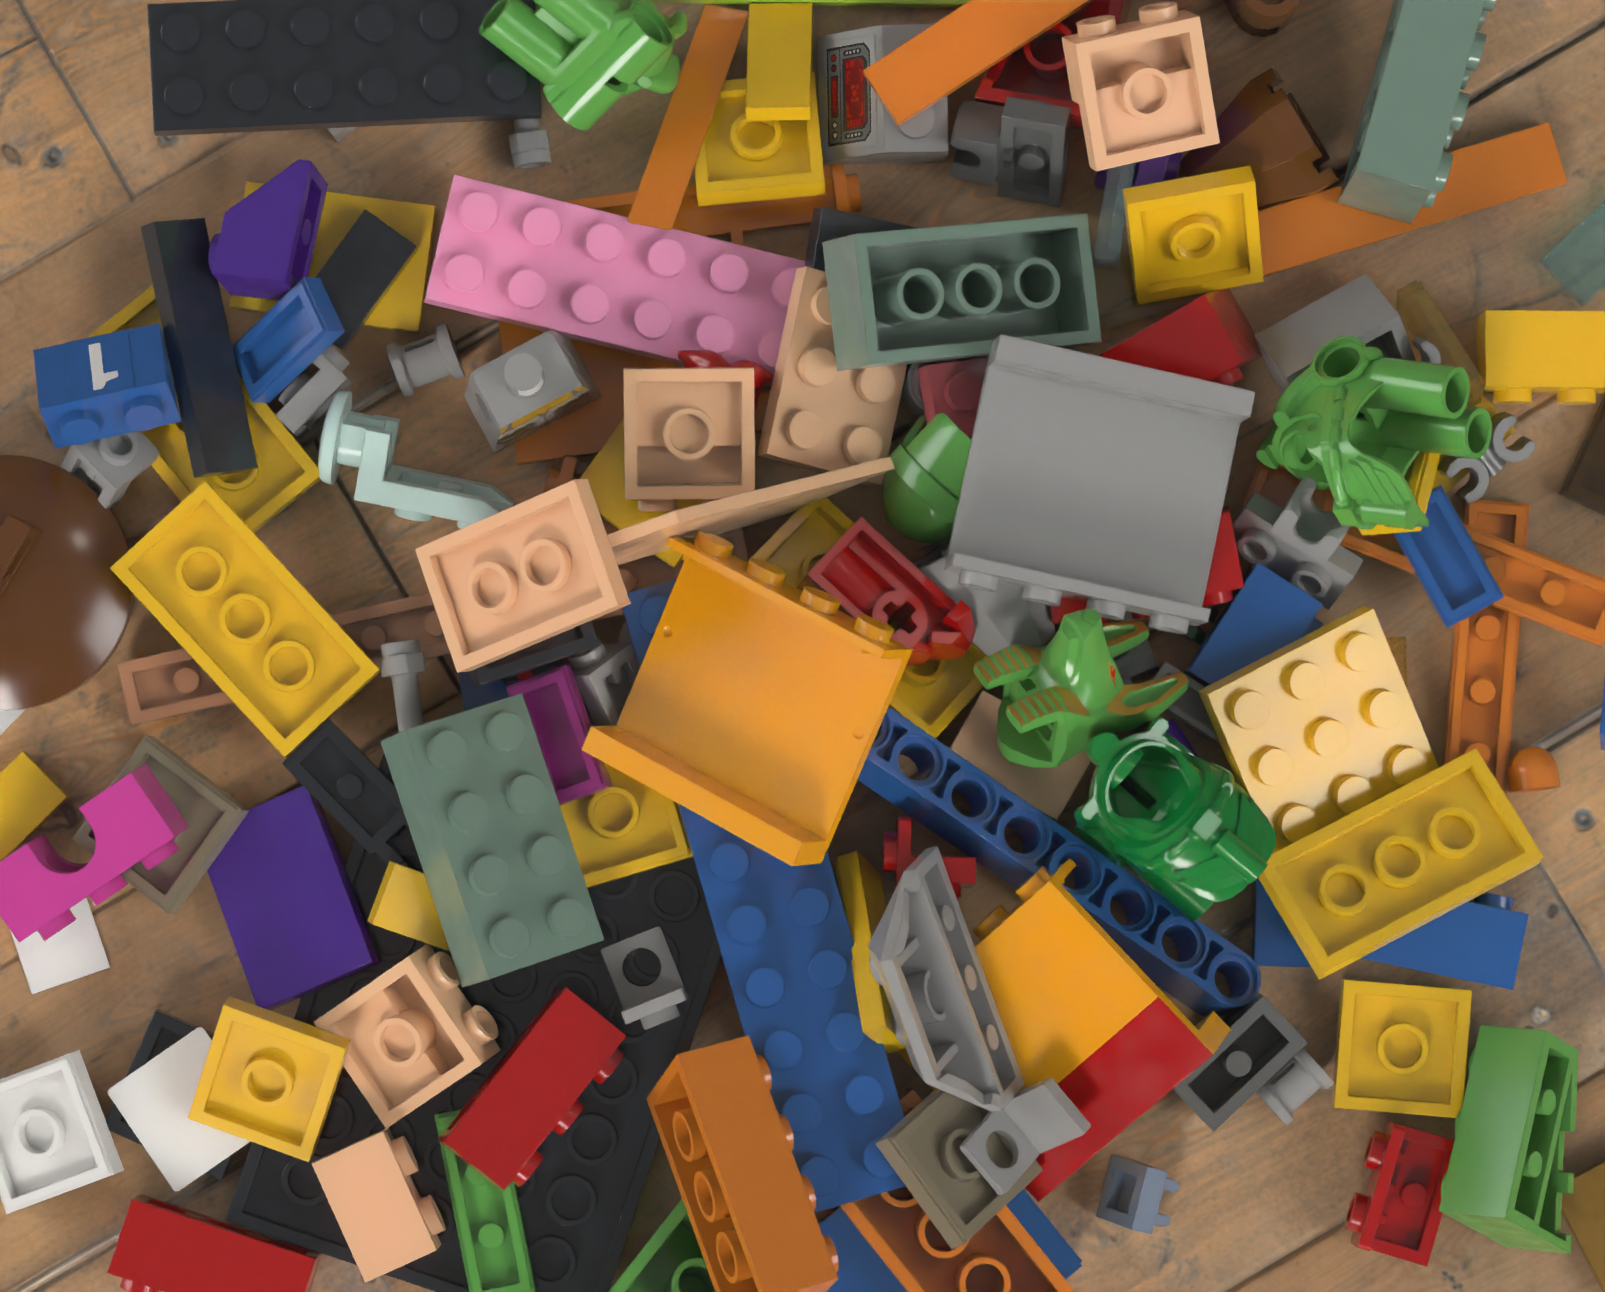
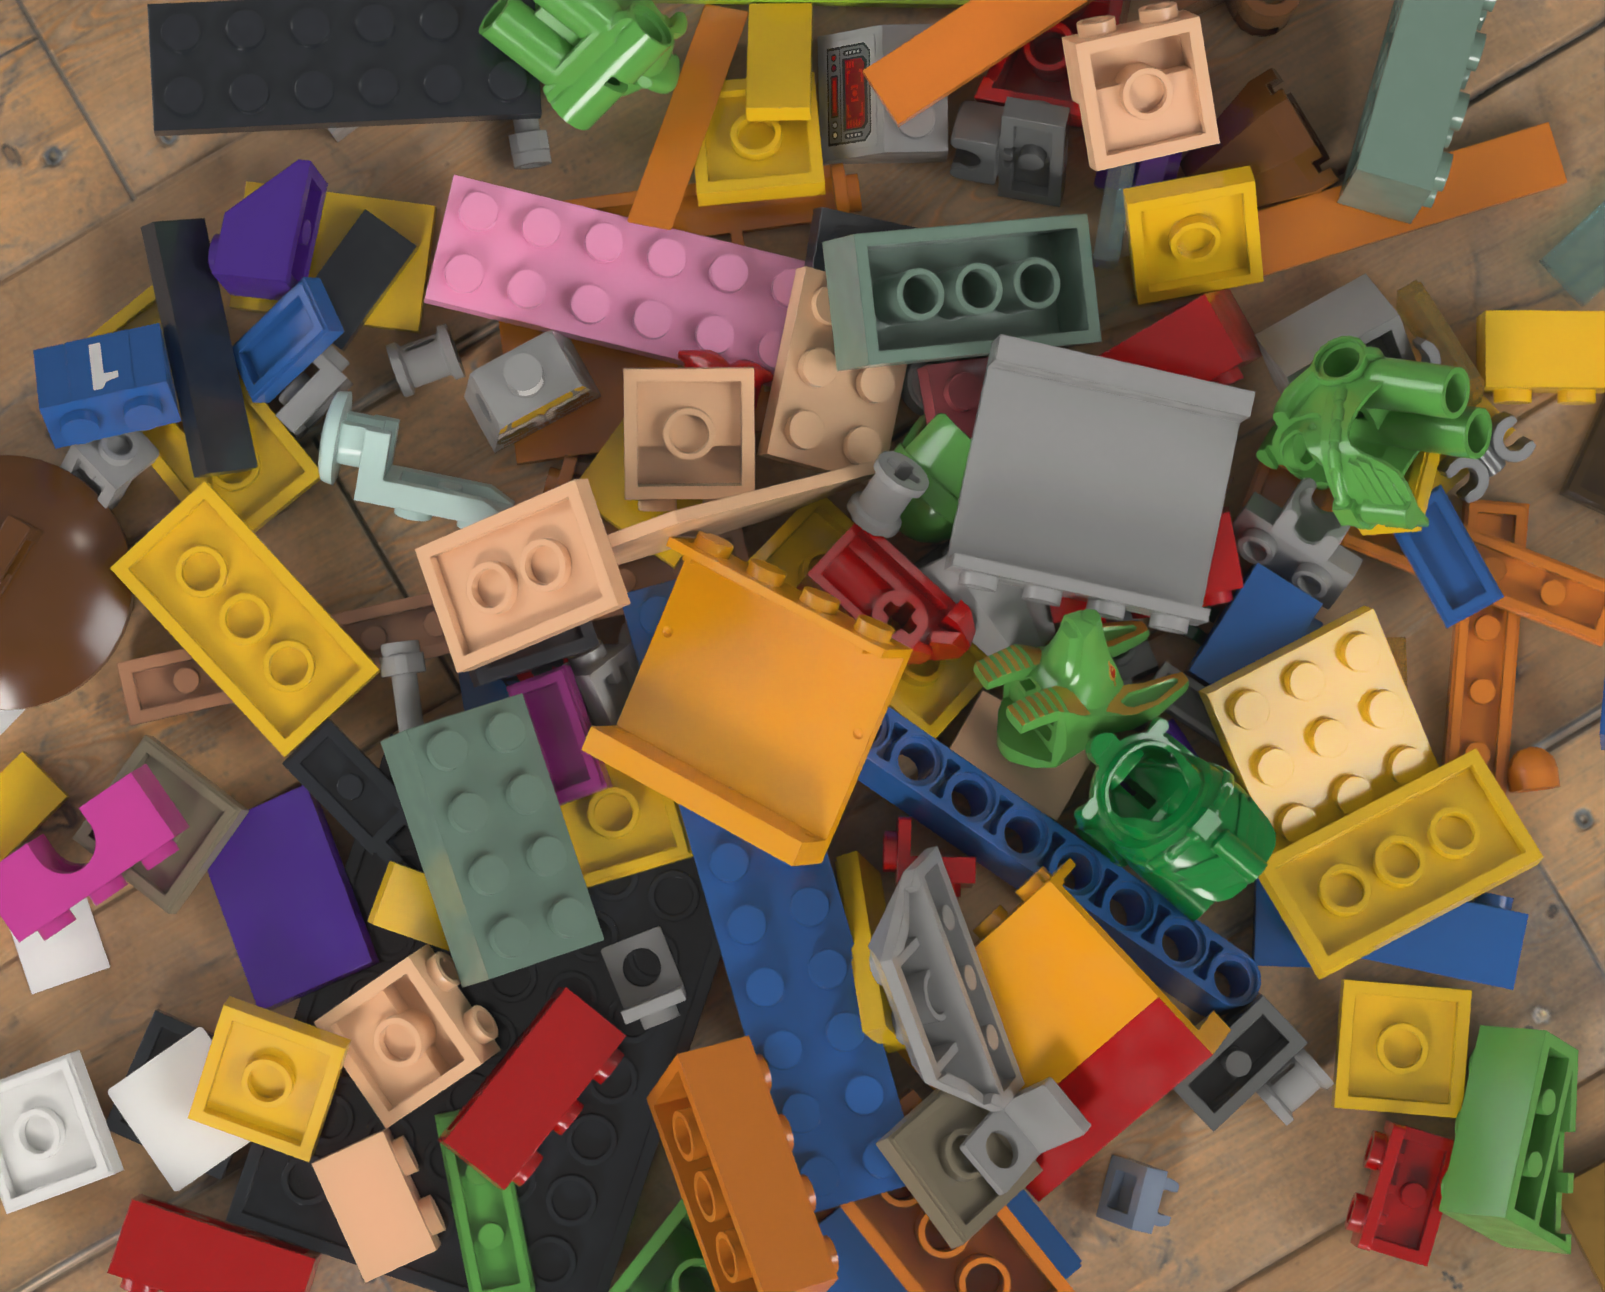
(887, 494): none -> light grey bush

